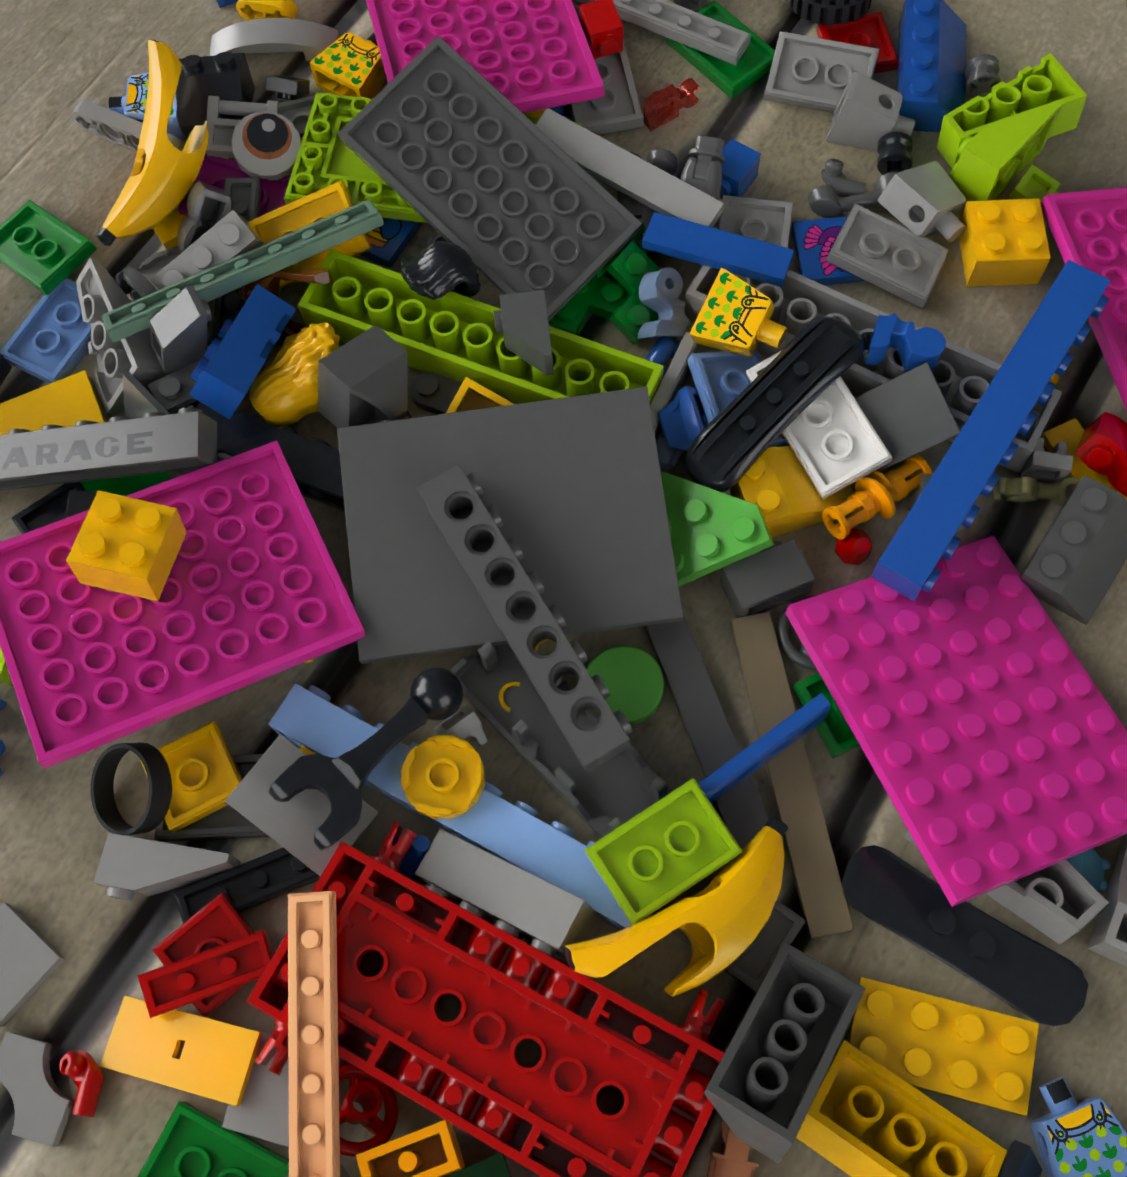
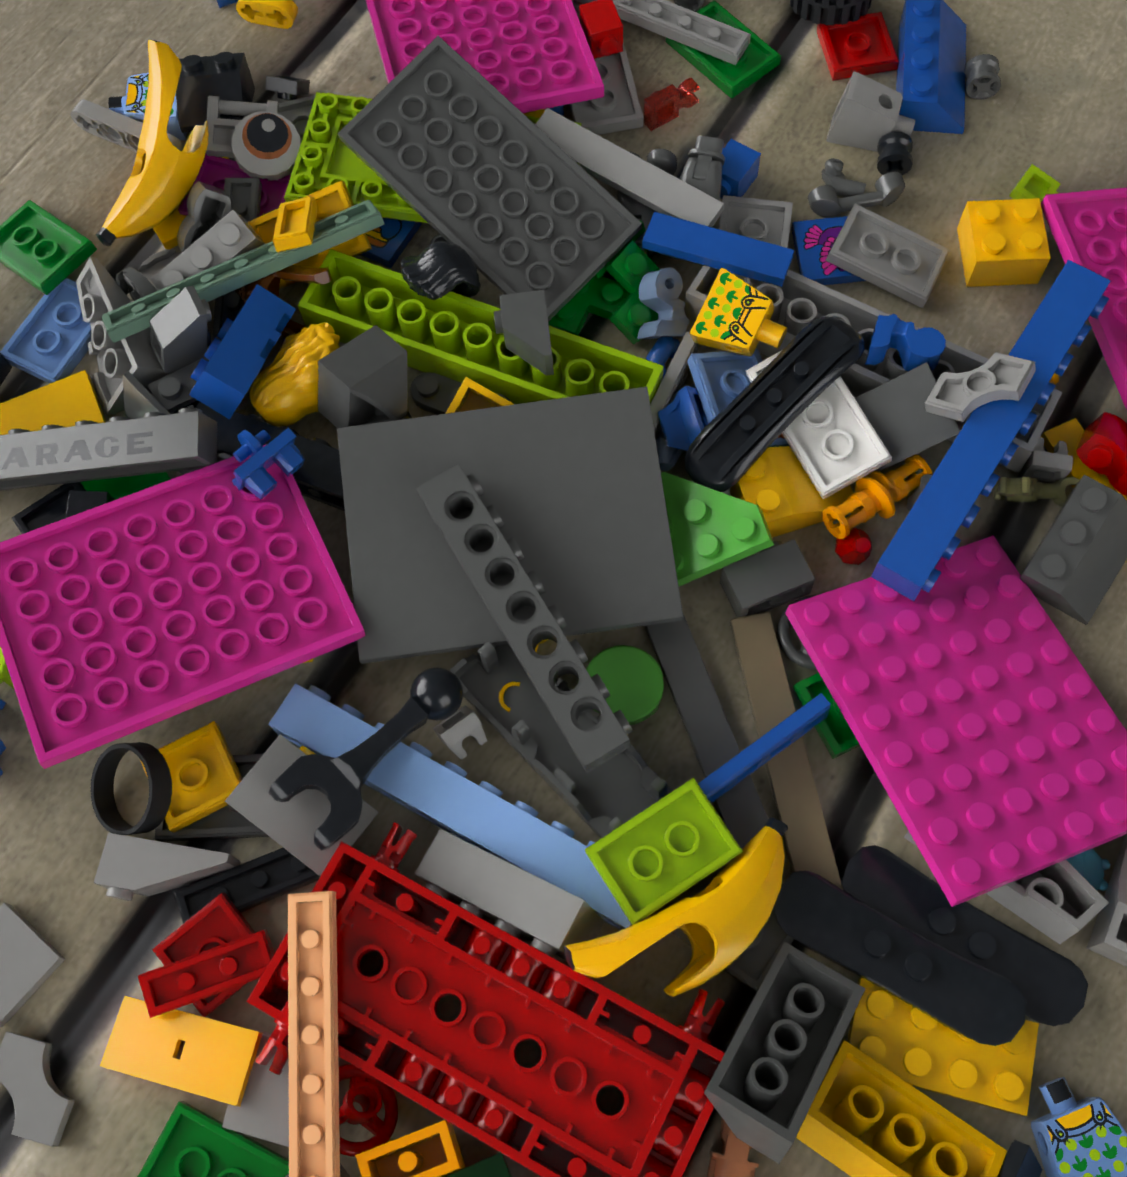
(88, 1079): red arm -> none
(127, 545): yellow brick -> none
(253, 472): none -> blue hips
(274, 36): light grey slope -> none
(295, 224): none -> yellow tile
(350, 67): yellow torso -> none
(414, 856): blue rock -> none
(443, 777): yellow tile -> none
(815, 70): light grey tile -> none
(899, 960): none -> black piece
(925, 201): light grey torso -> none
(998, 379): none -> light grey tile
(1002, 152): lime slope -> none
(1028, 90): lime wedge -> none

